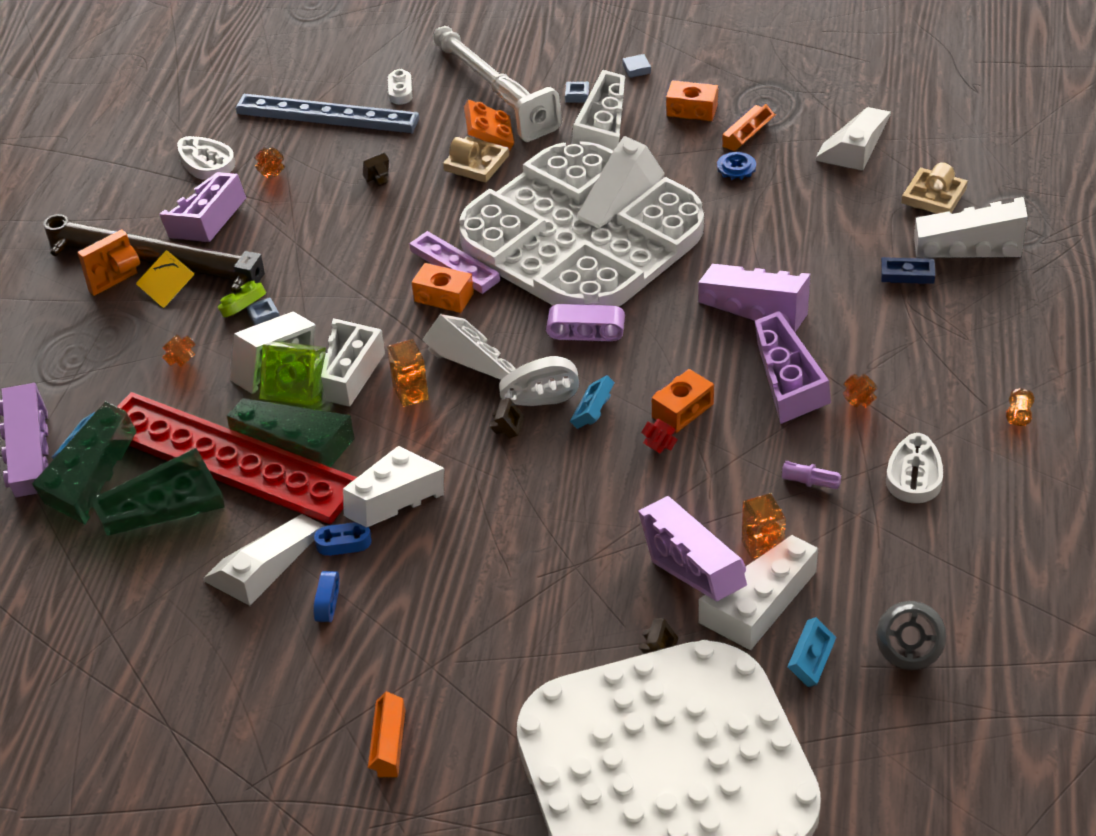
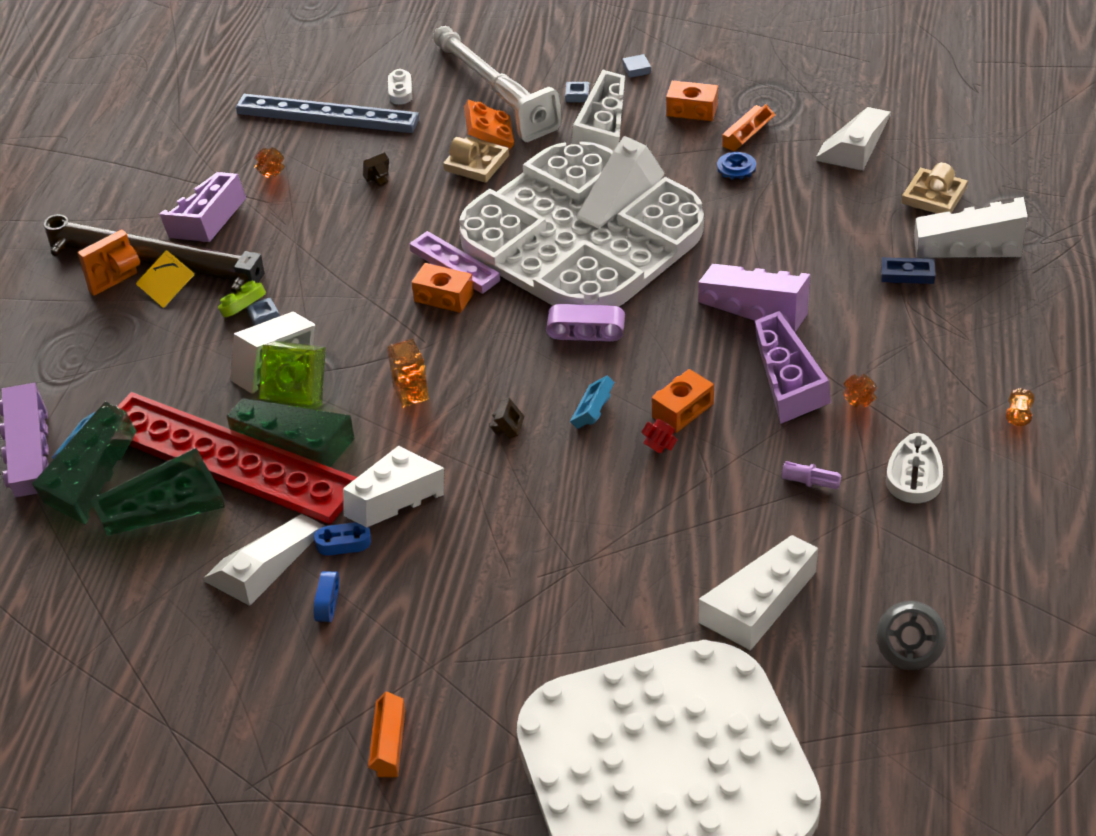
(178, 350): clear orange gear -> none
(194, 156): white piece -> none
(350, 360): white wedge -> none
(463, 343): white wedge -> none
(525, 381): white piece -> none
(658, 637): dark brown tile -> none
(690, 550): lavender wedge -> none
(762, 525): clear orange brick -> none
(812, 652): dark azure plate -> none

